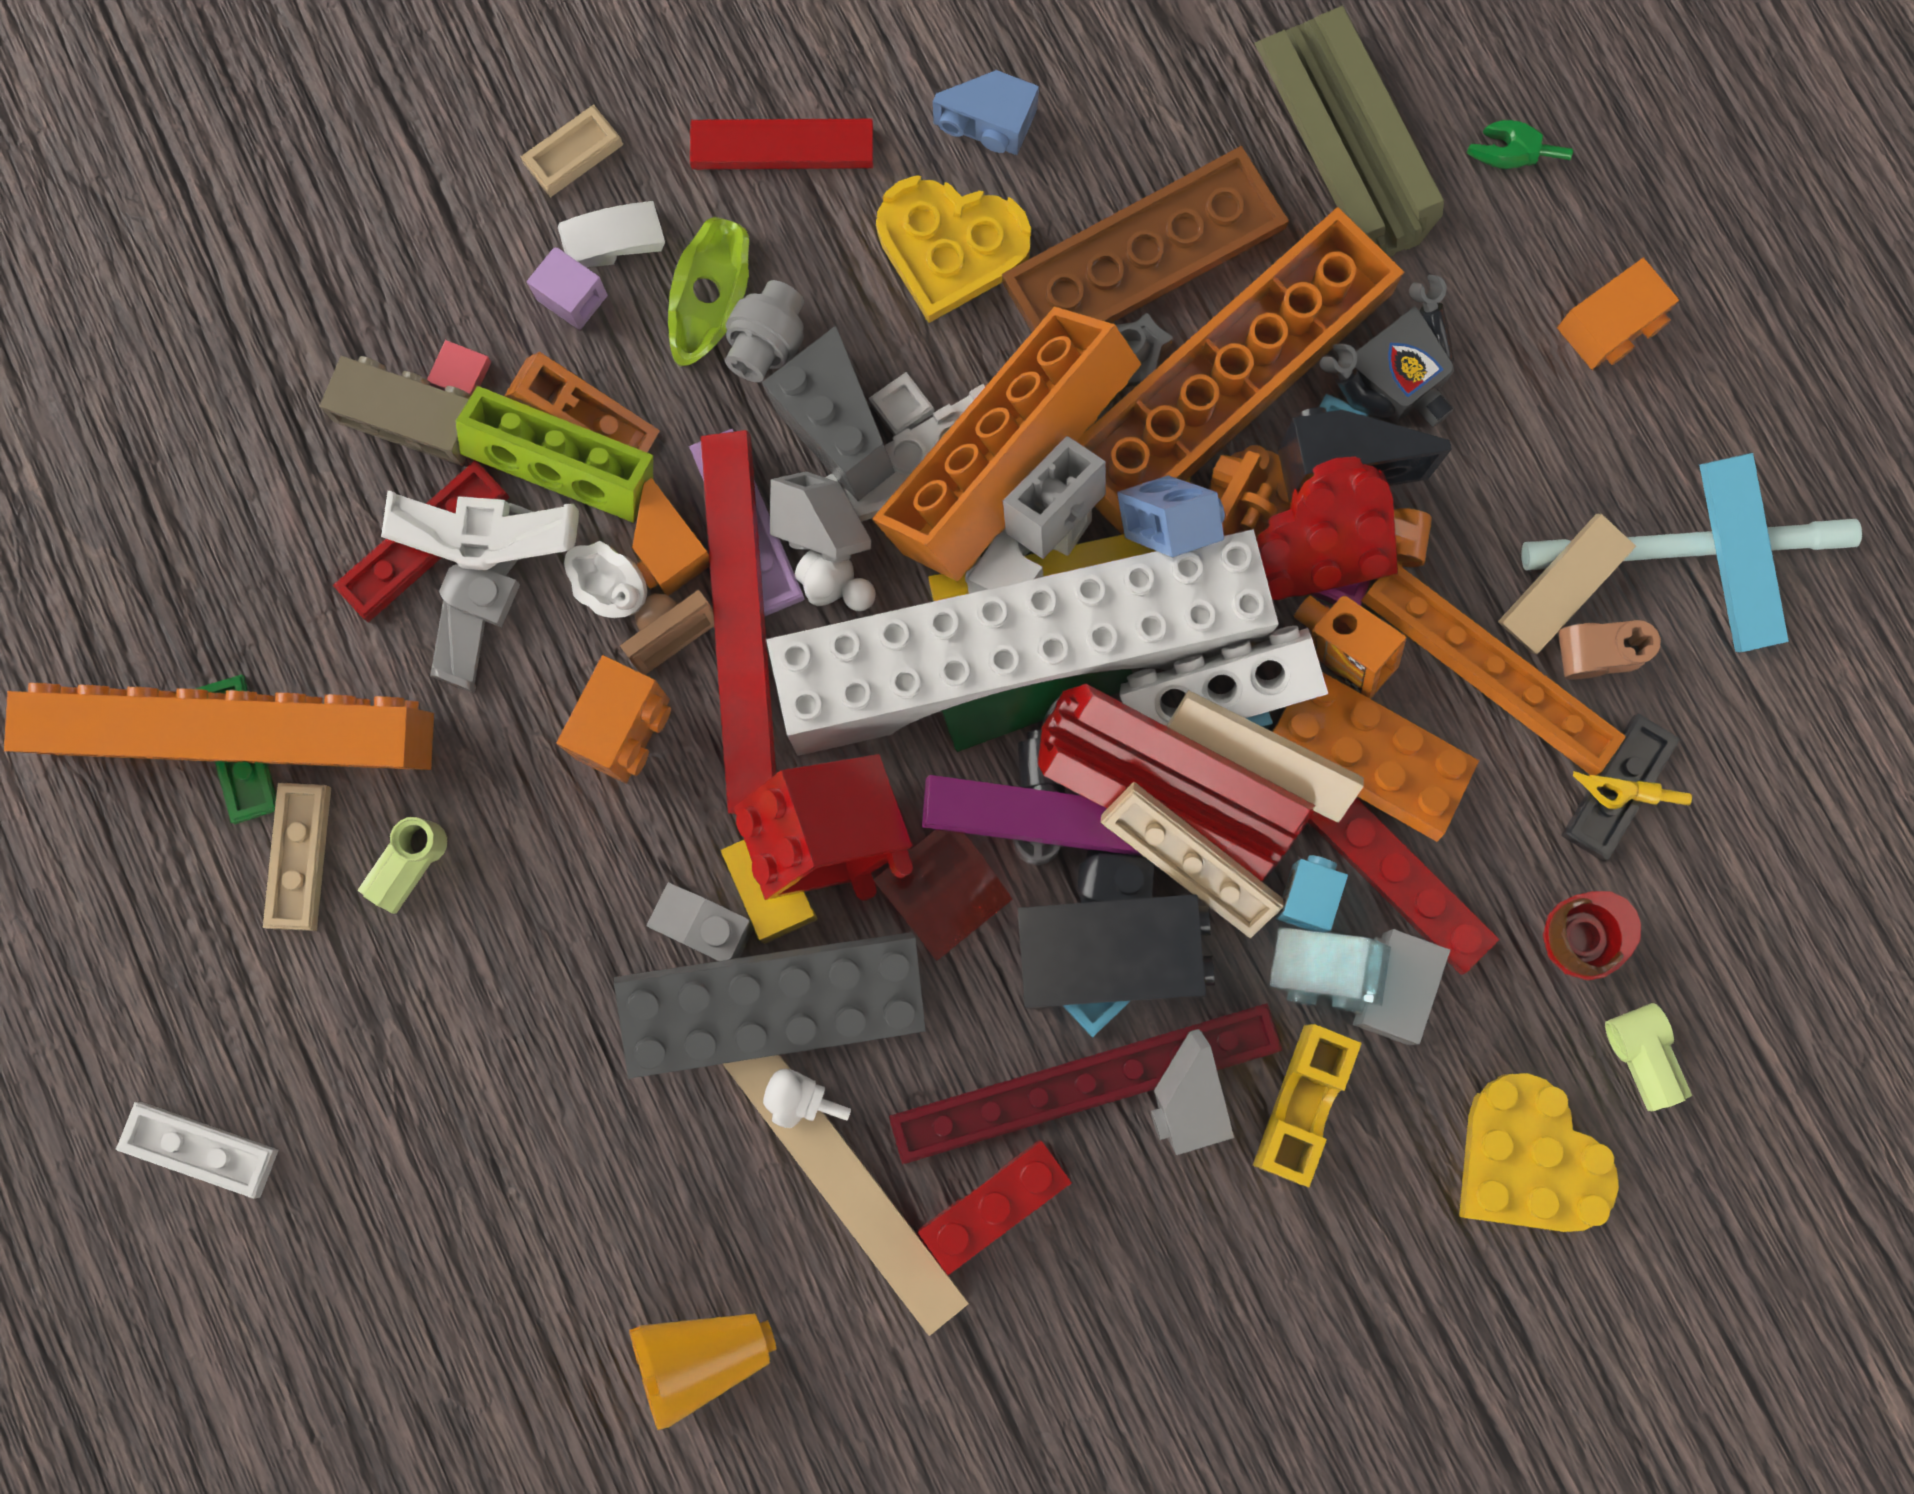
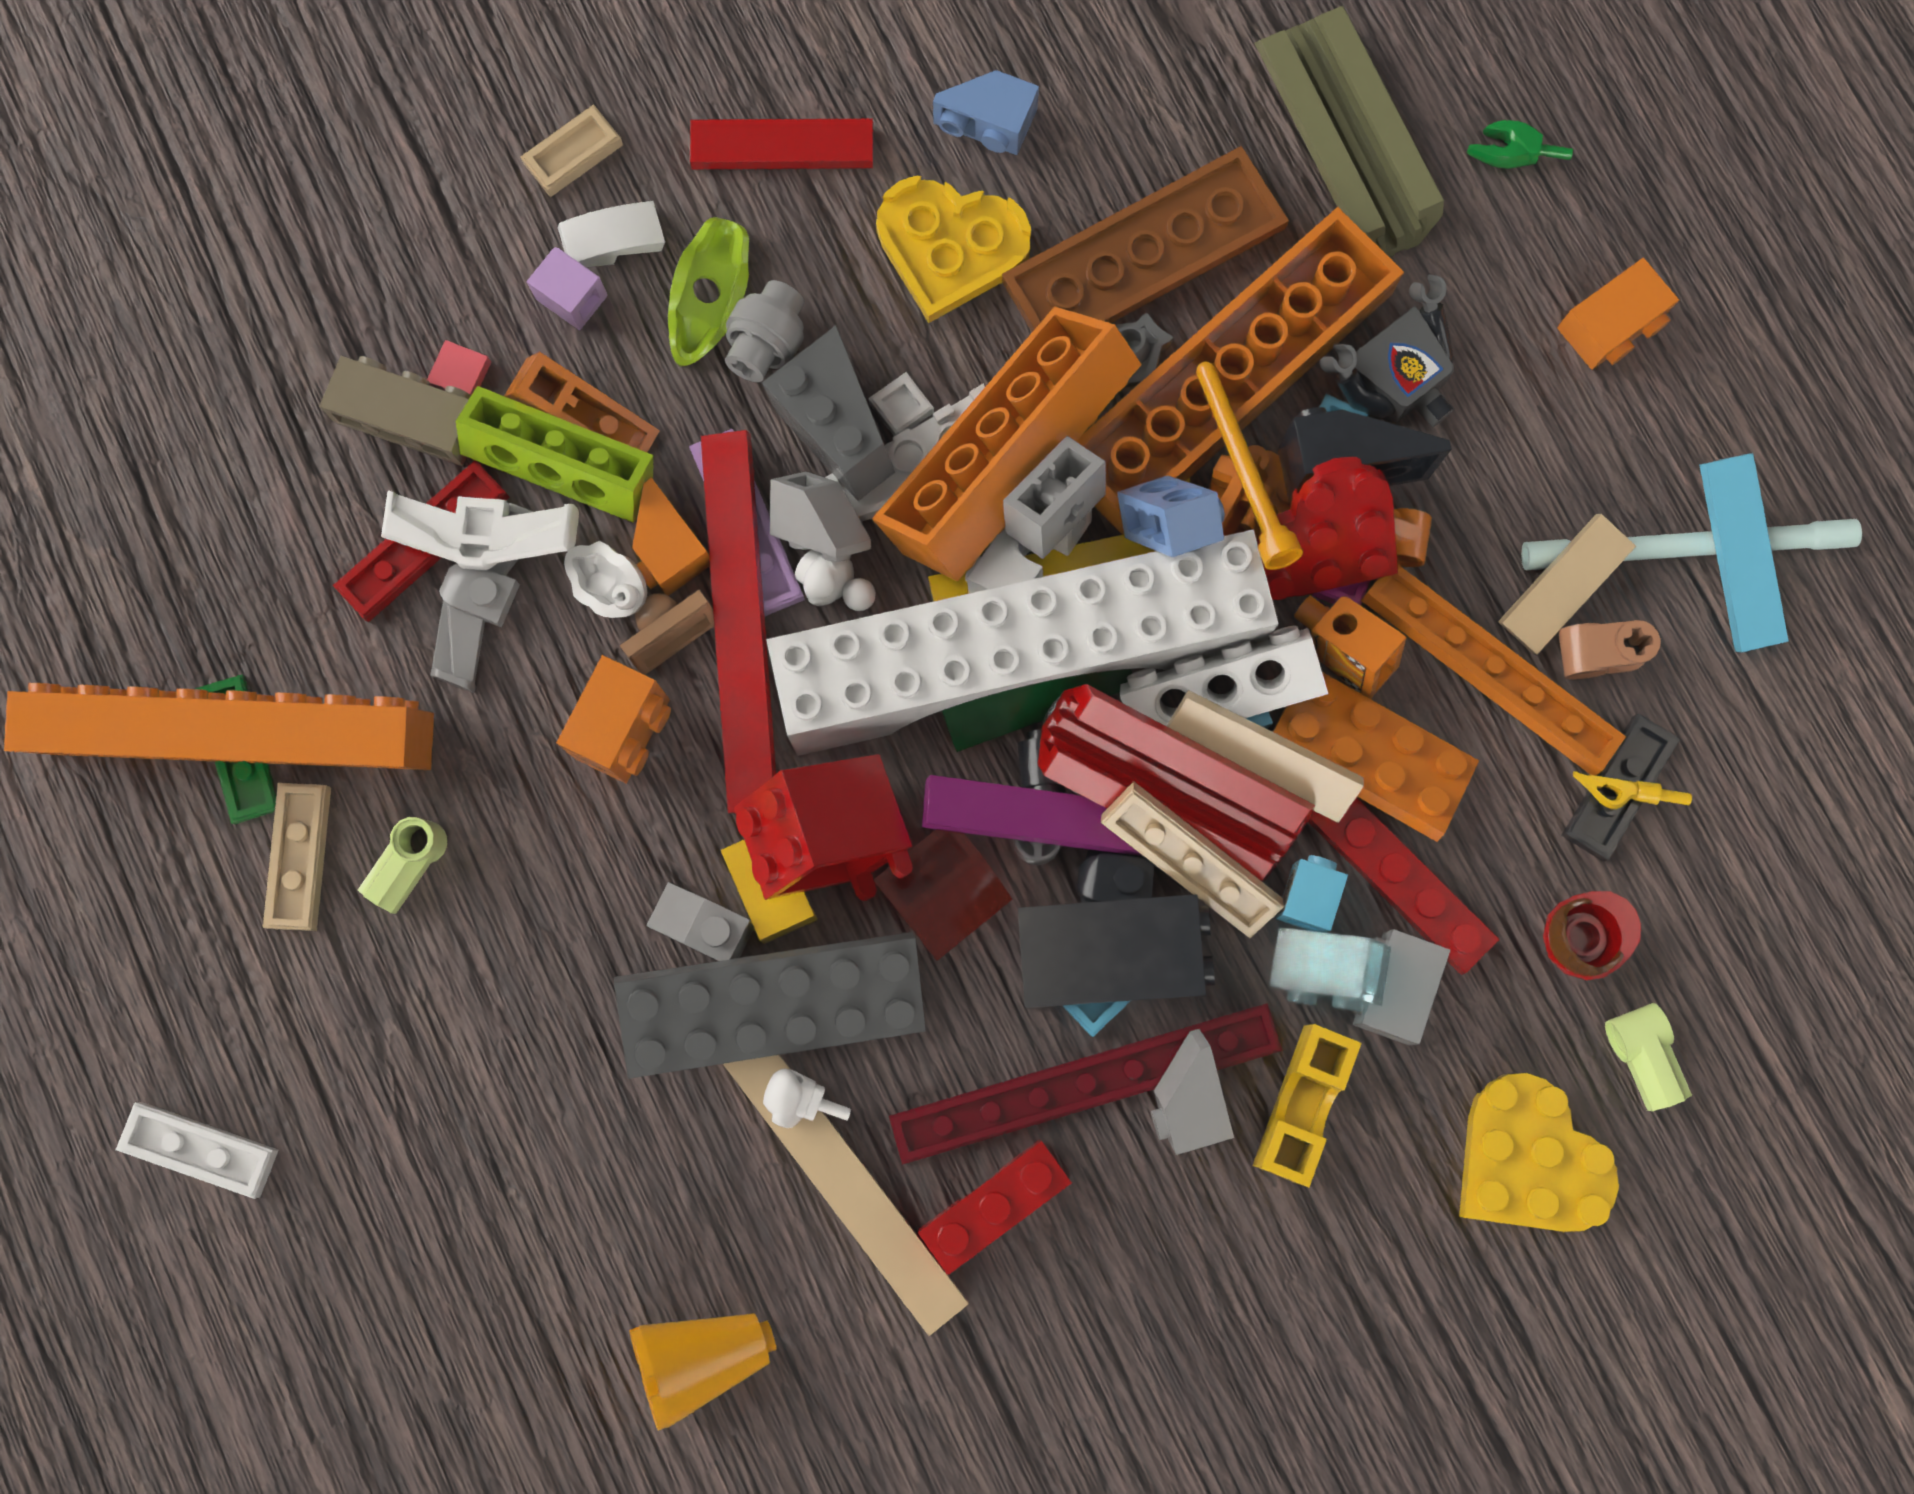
(1277, 544): none -> light orange piece

